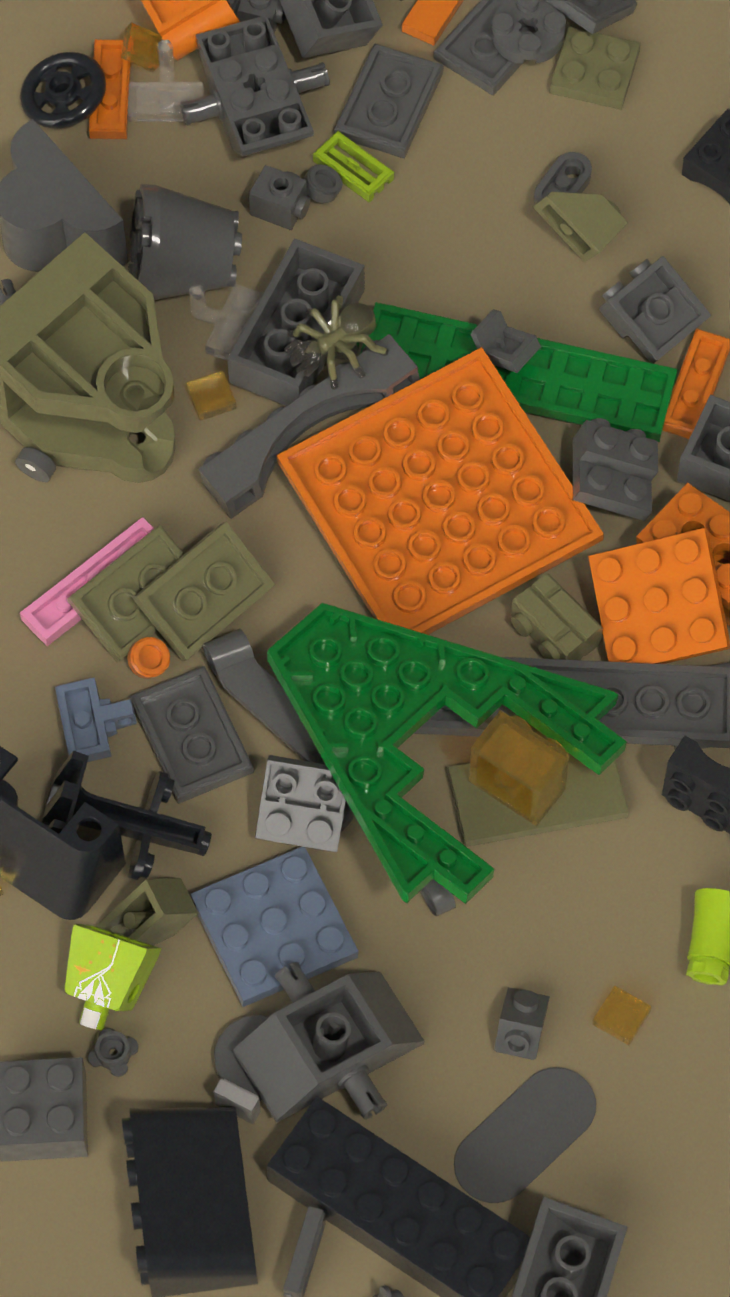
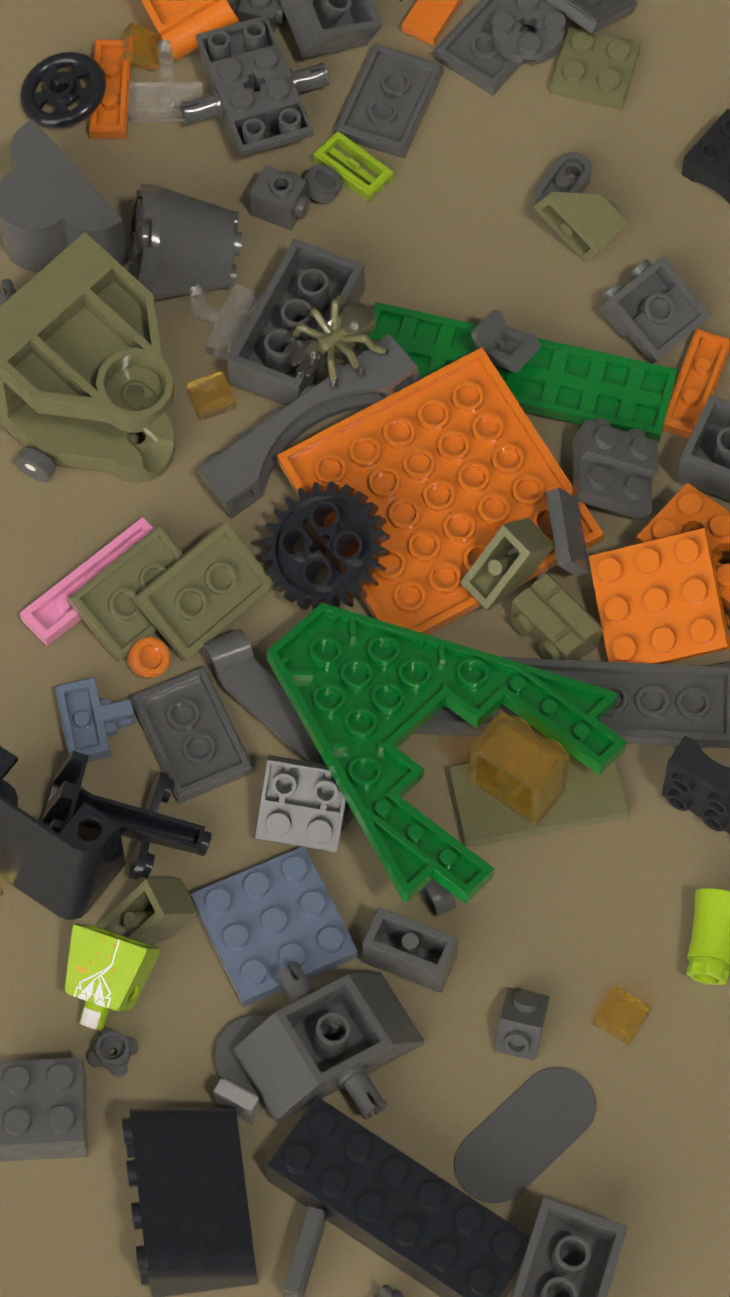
(352, 523): none -> black gear
(410, 949): none -> dark grey brick
(507, 562): none -> olive slope
(567, 532): none -> dark grey tile

